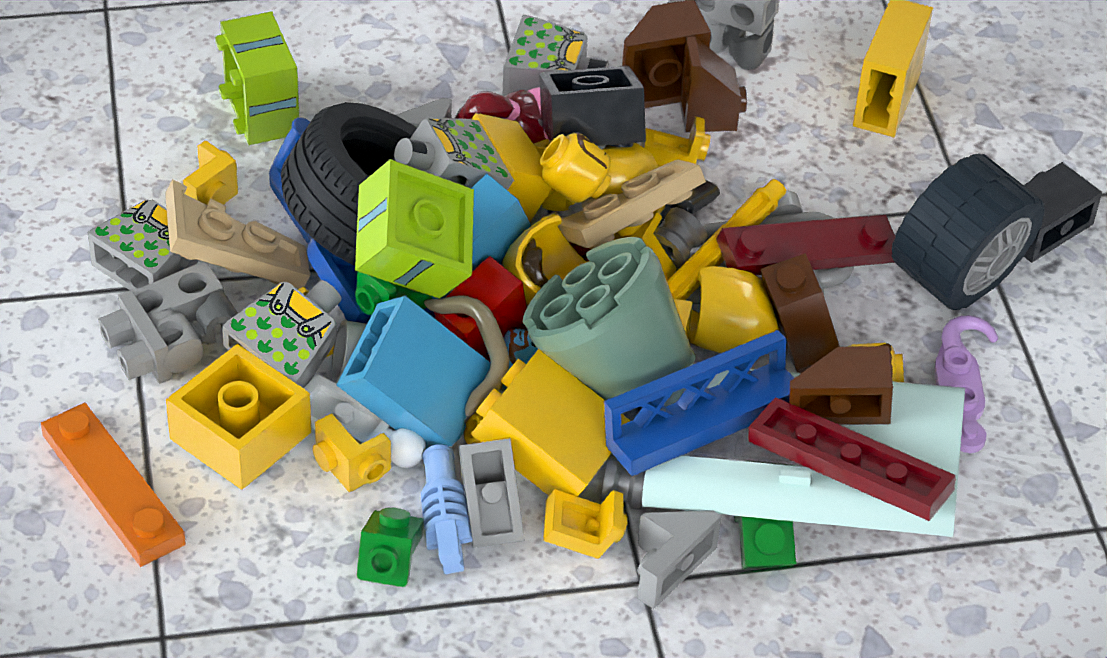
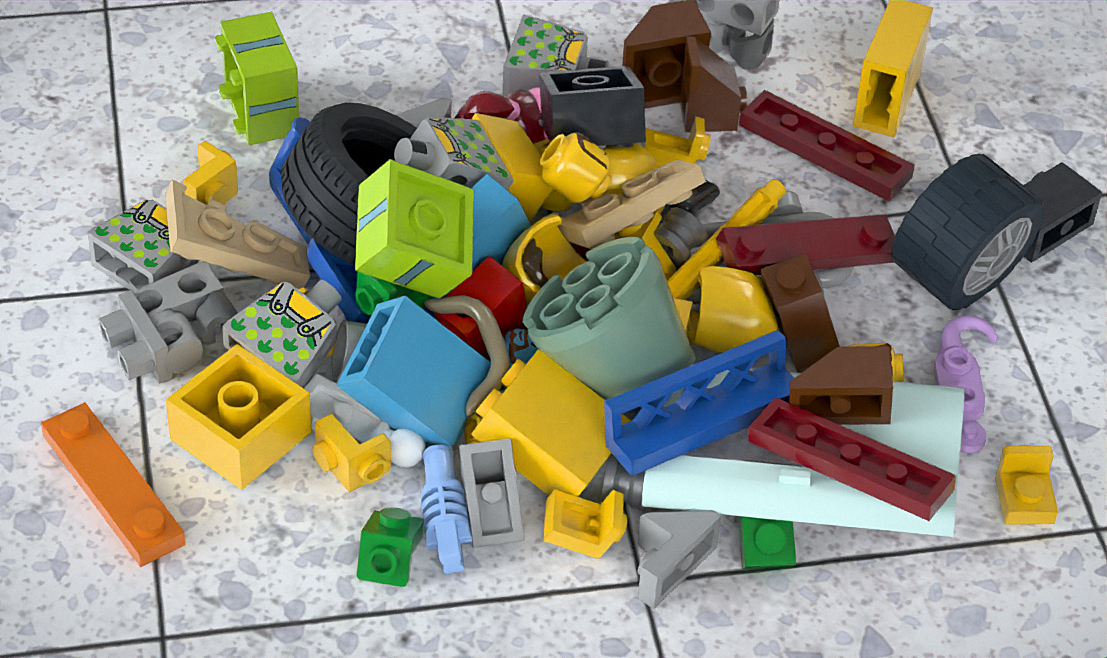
(827, 145): none -> dark red plate
(1026, 485): none -> yellow bracket

